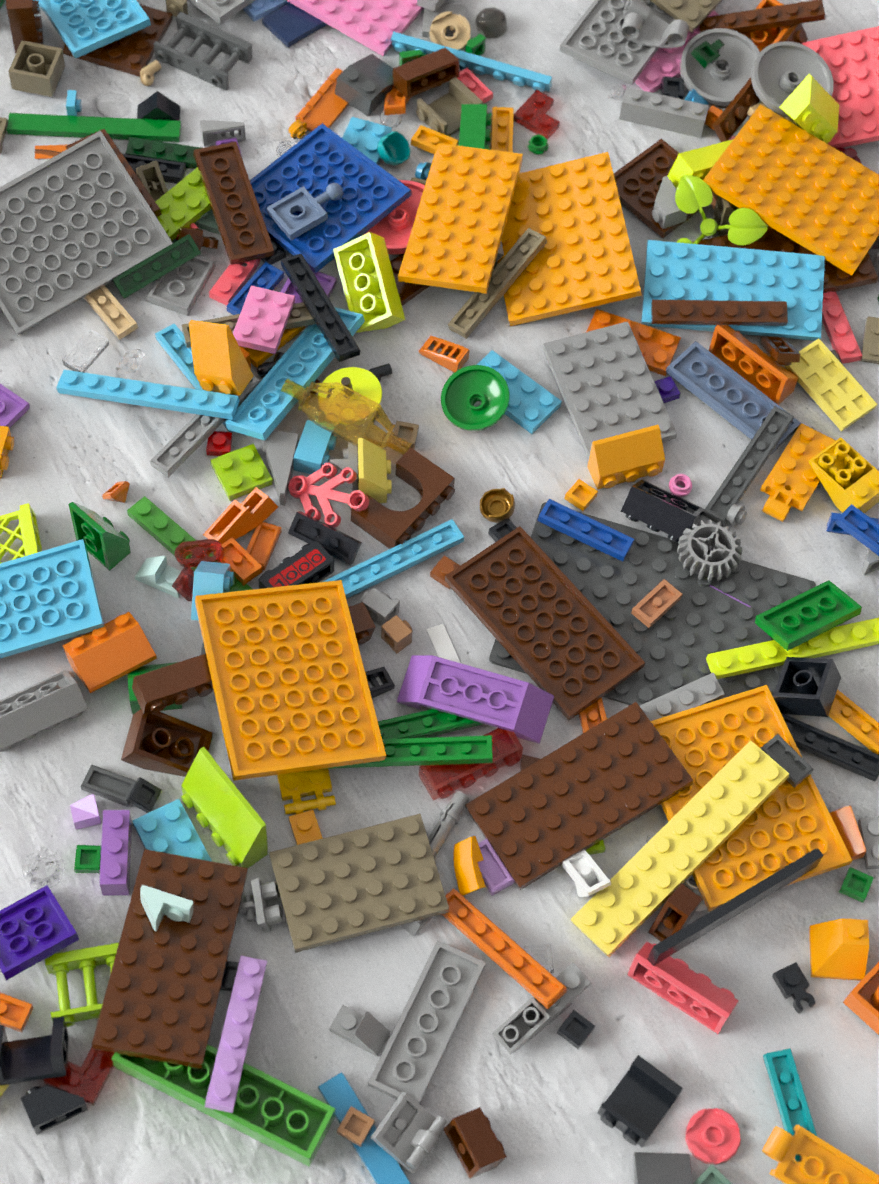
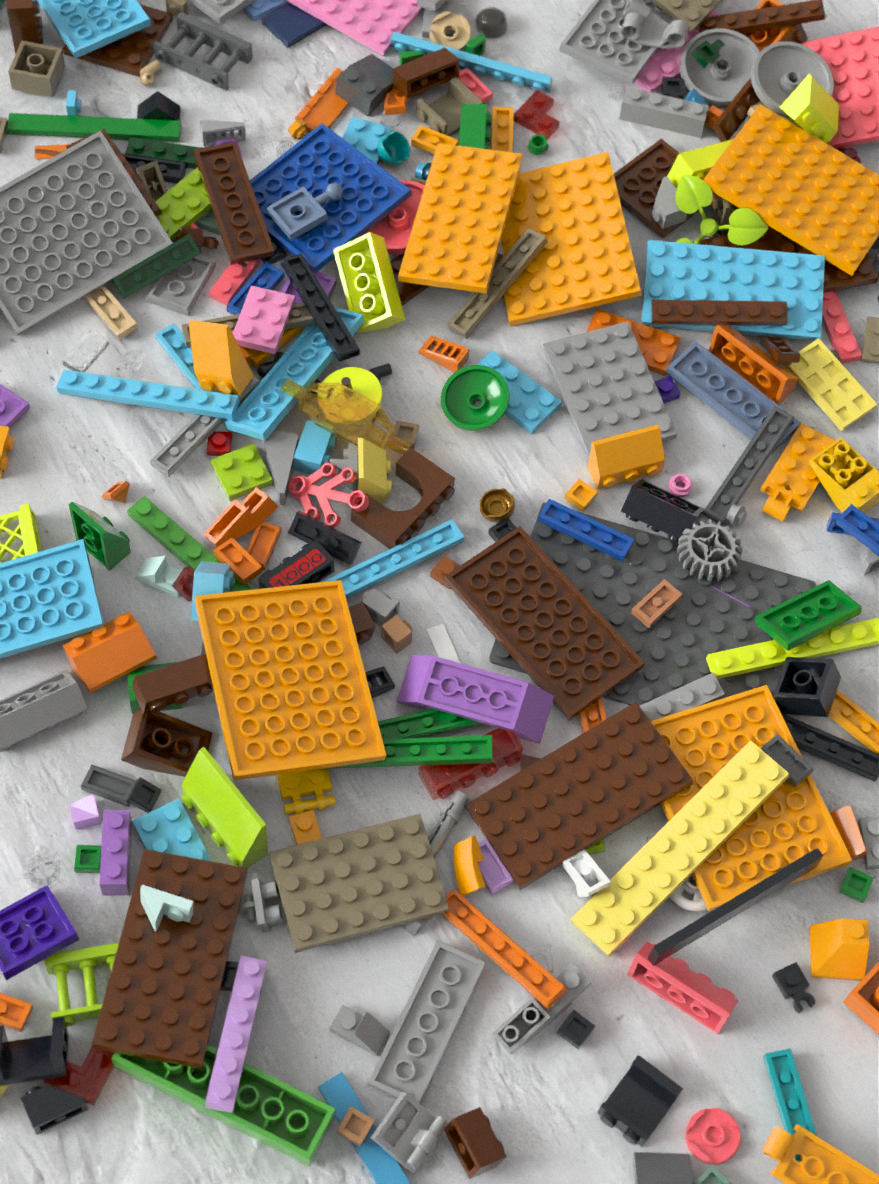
(200, 552): clear red plate -> none
(675, 913): reddish brown slope -> none

